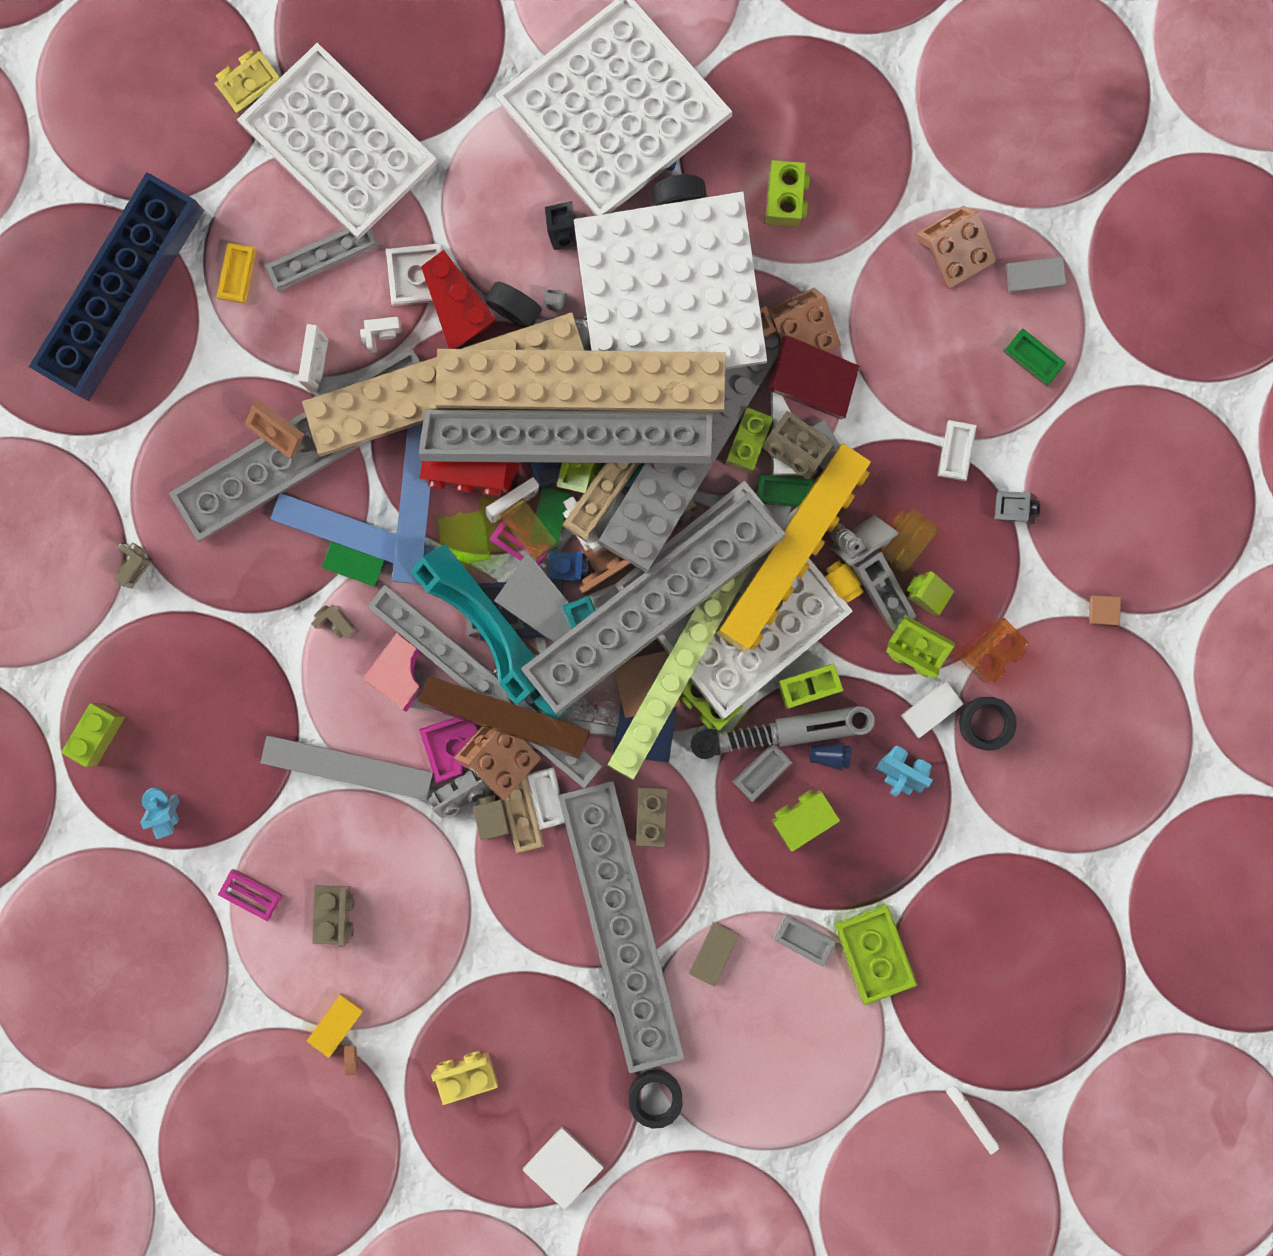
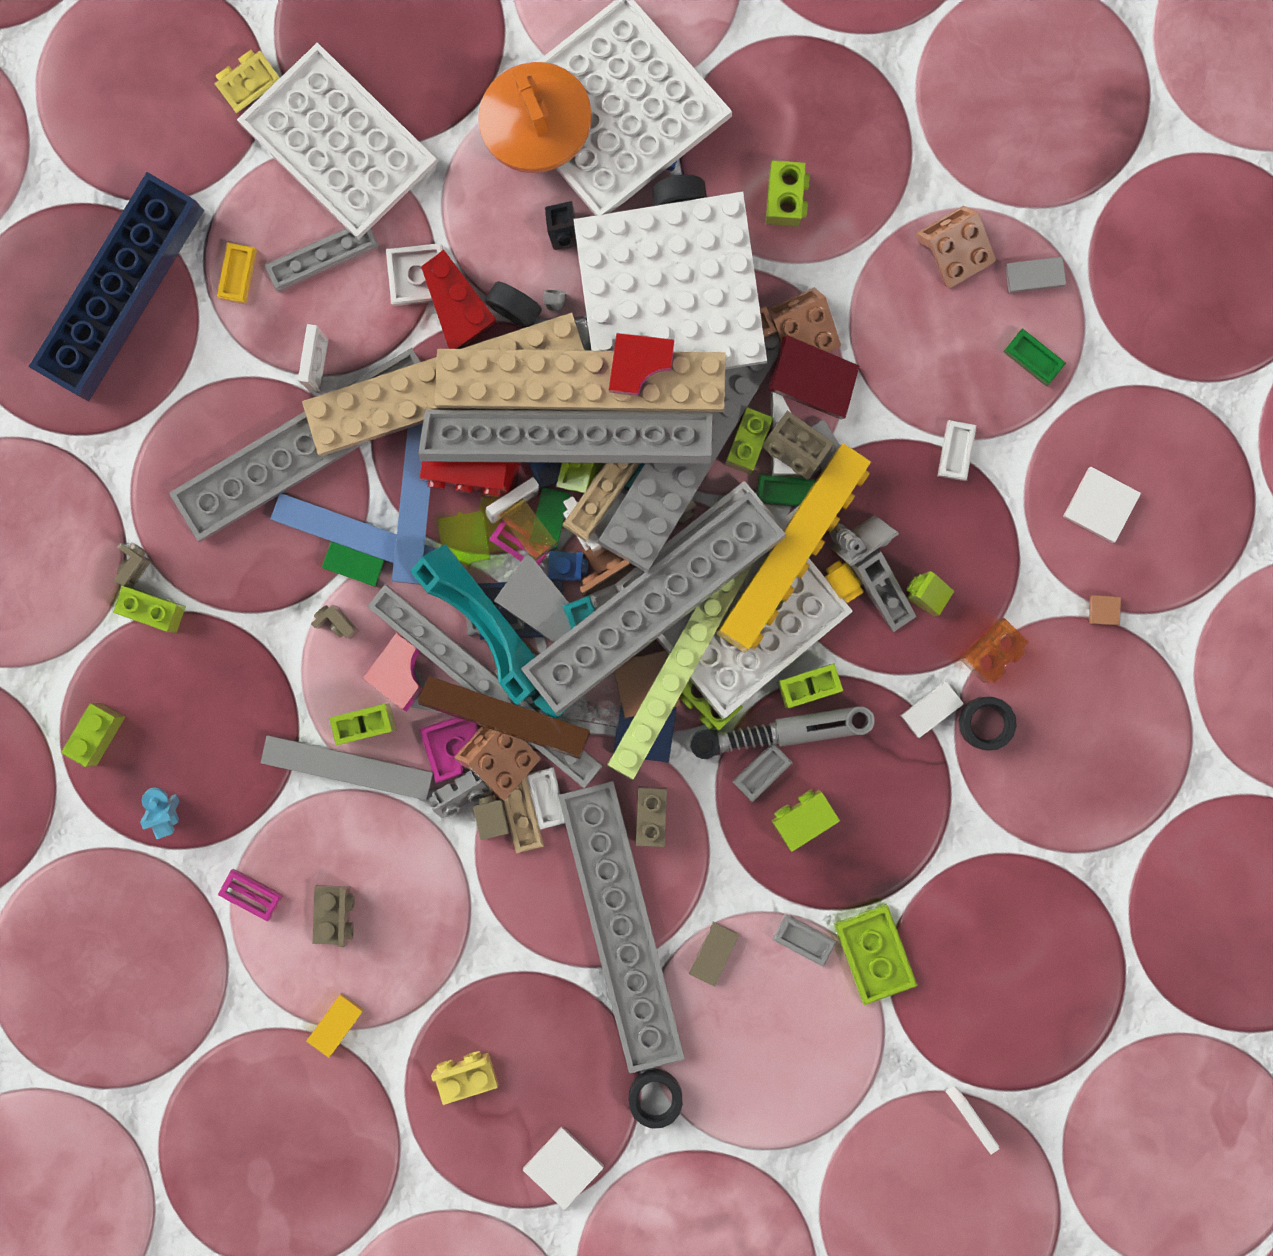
(149, 609): none -> lime brick
(274, 429): nougat plate -> none
(351, 1060): nougat tile -> none
(362, 724): none -> lime brick
(384, 328): white bracket -> none
(535, 117): none -> orange bracket
(638, 359): none -> red tile
(833, 755): dark blue cone -> none
(902, 776): medium azure hips -> none
(913, 537): clear yellow brick -> none
(919, 647): lime bracket -> none
(1017, 507): bracket -> none
(1101, 505): none -> white tile

